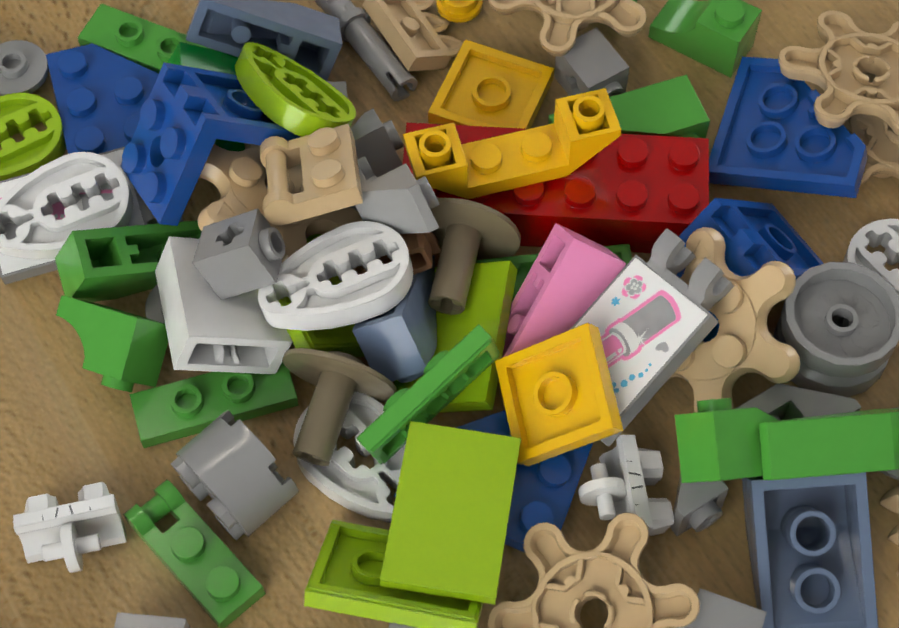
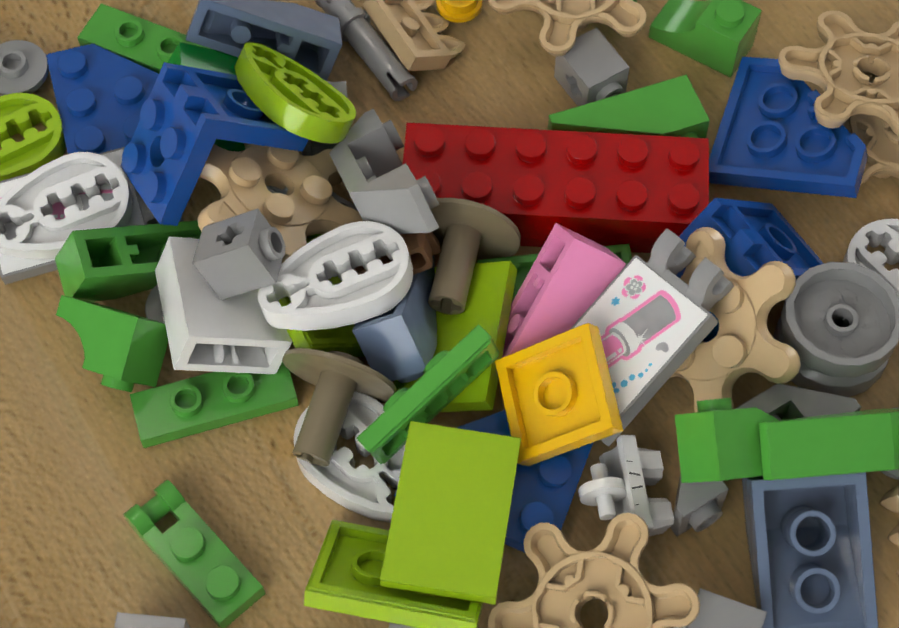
(69, 529): white hips -> none
(235, 473): light grey brick -> none
(328, 174): tan plate -> none
(491, 89): yellow plate -> none
(517, 159): yellow slope -> none

